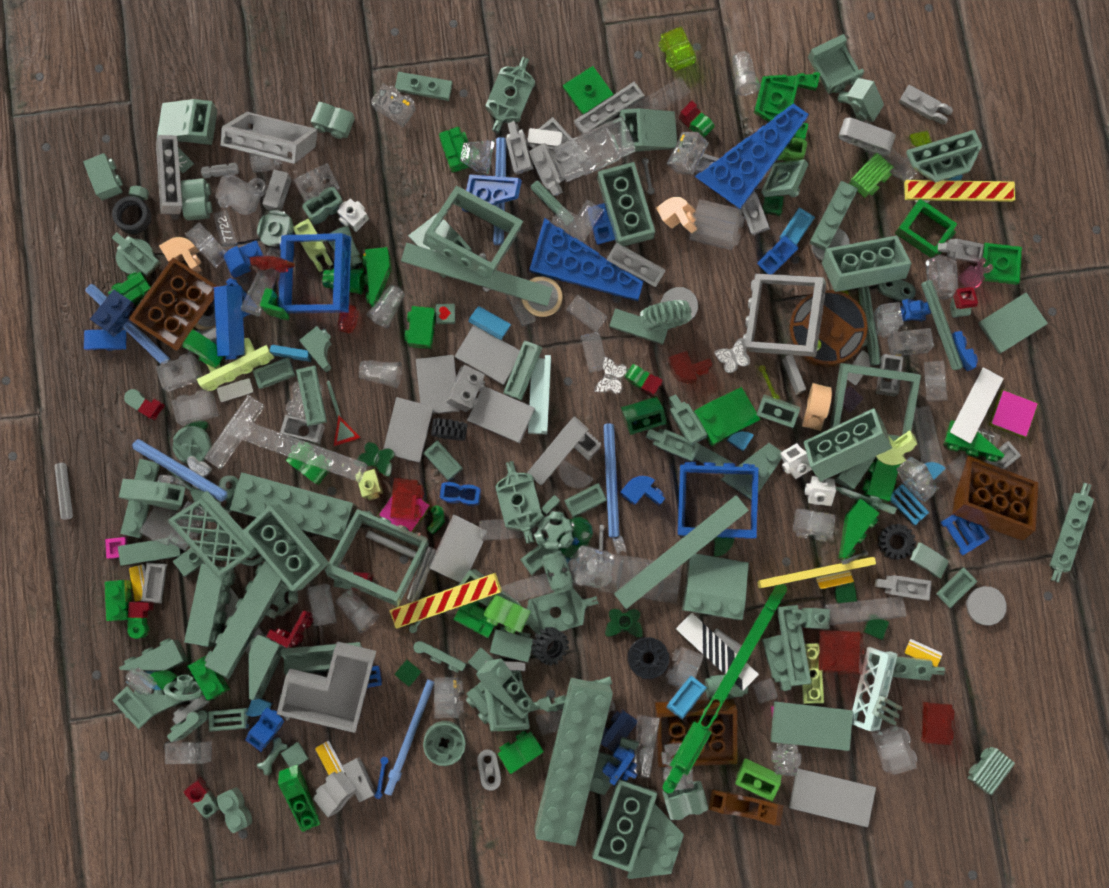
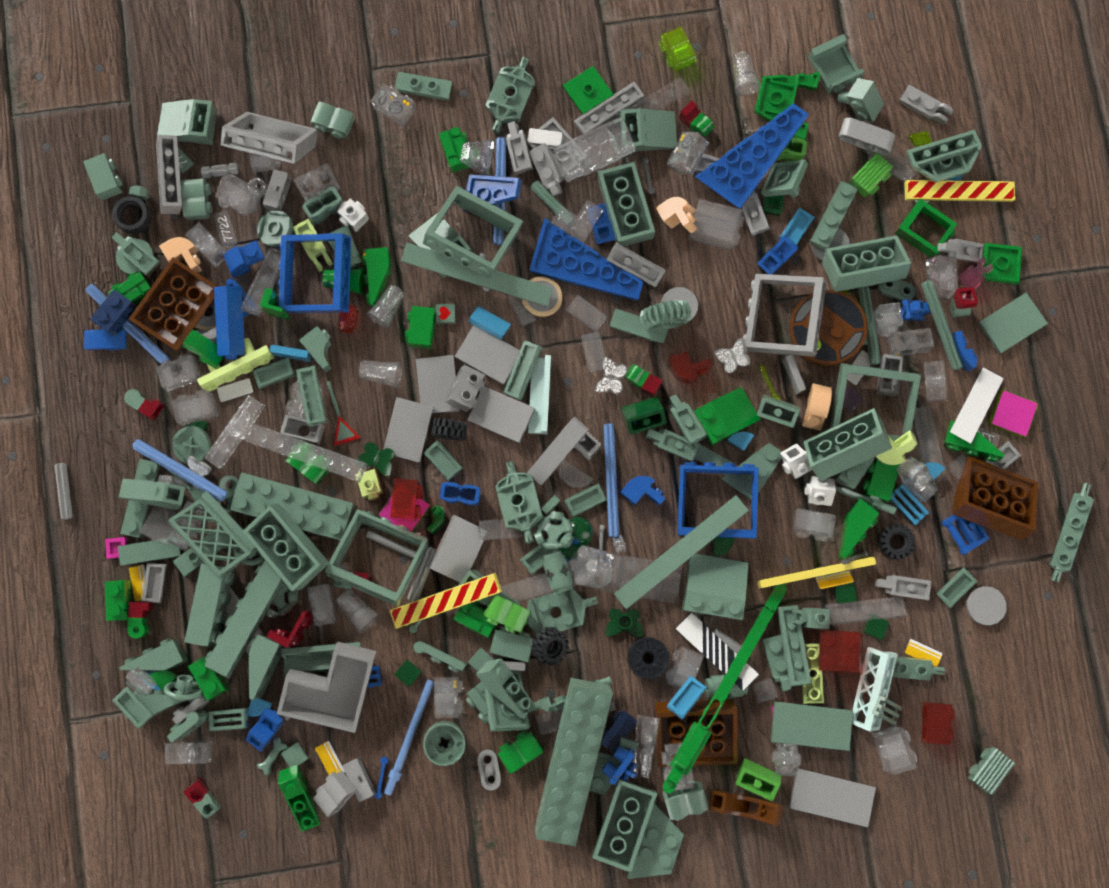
(236, 814): sand green brick -> none
(271, 262): clear red slope -> none
(929, 560): sand green slope -> none

